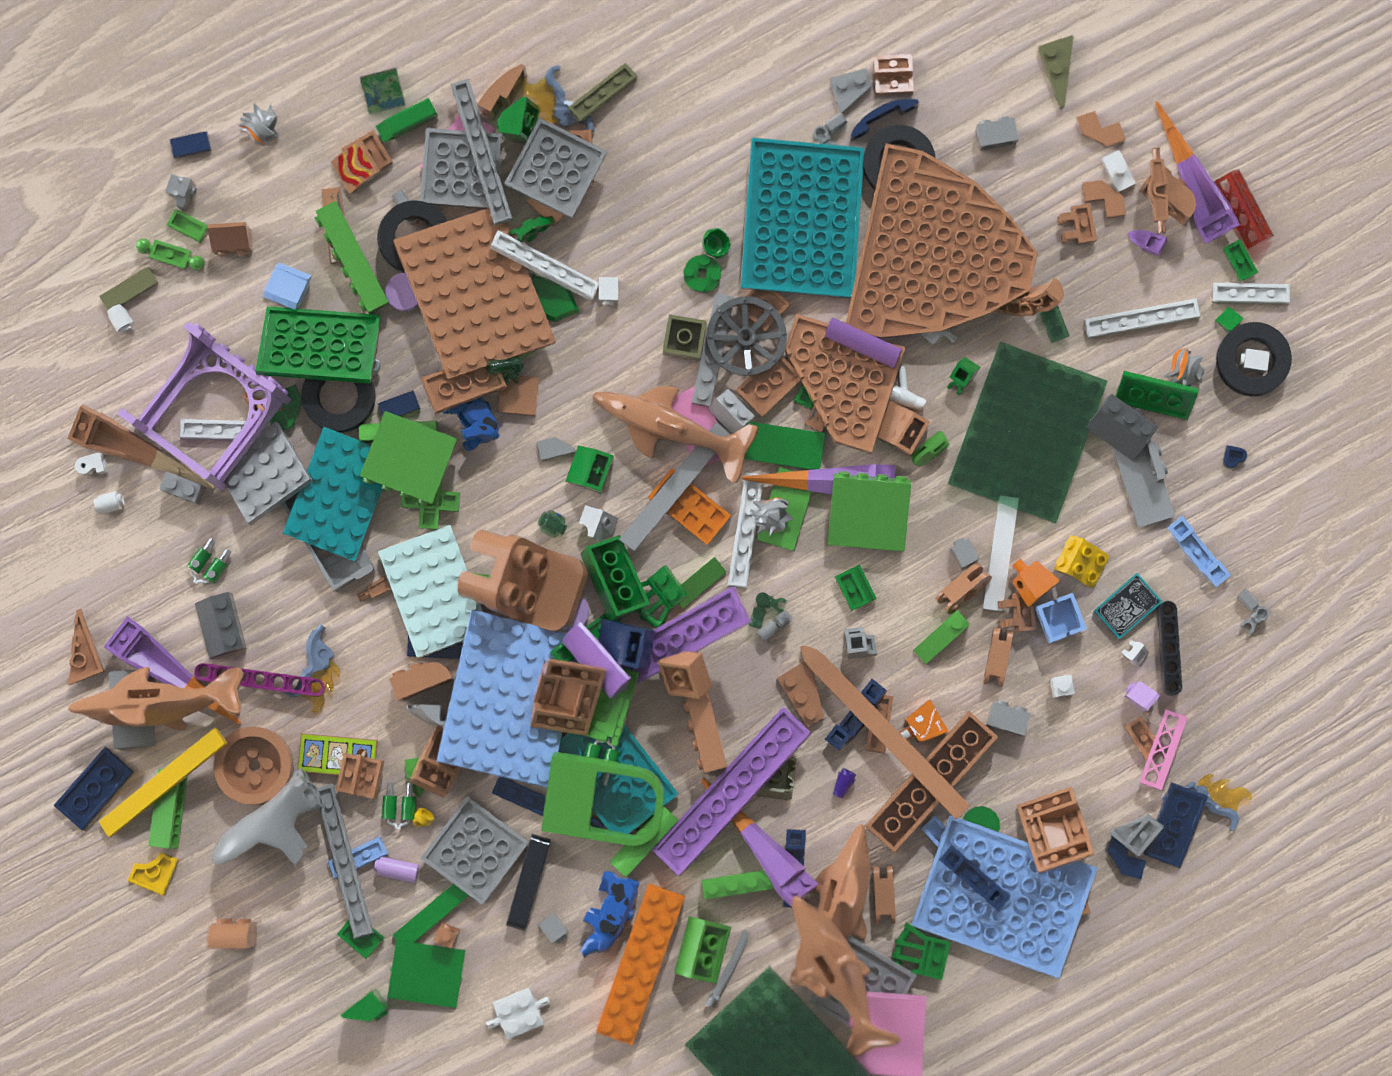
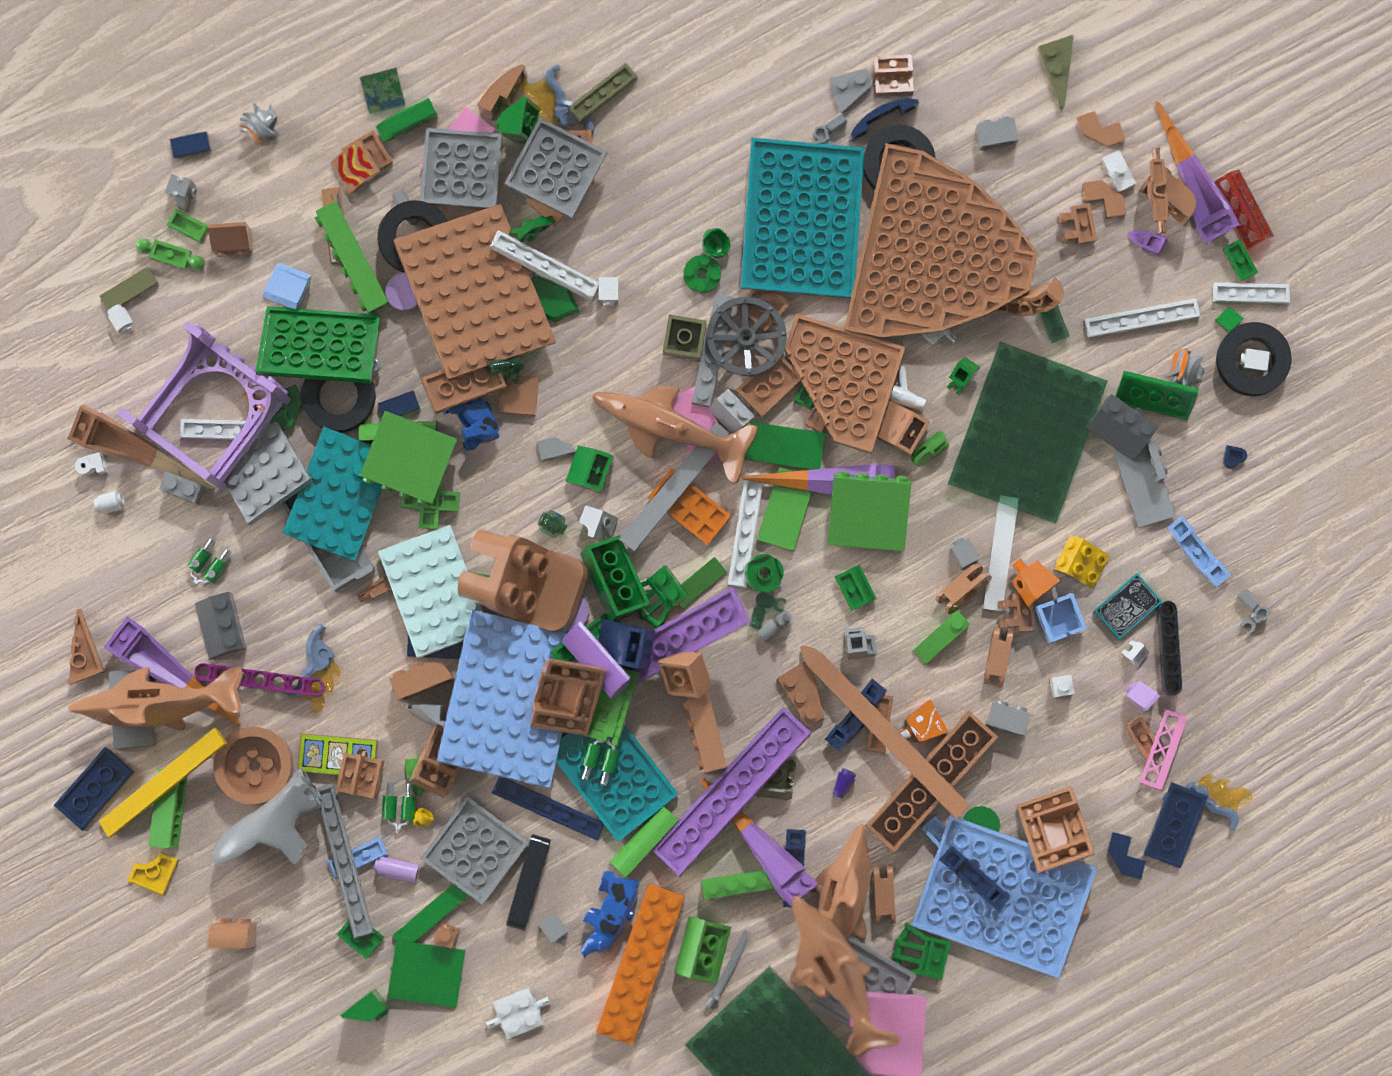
(481, 152): light grey tile -> none
(572, 798): bright green window -> none
(753, 570): none -> green plate
(771, 515): light grey hair -> none
(863, 342): medium lavender brick -> none
(1137, 833): light grey wing -> none

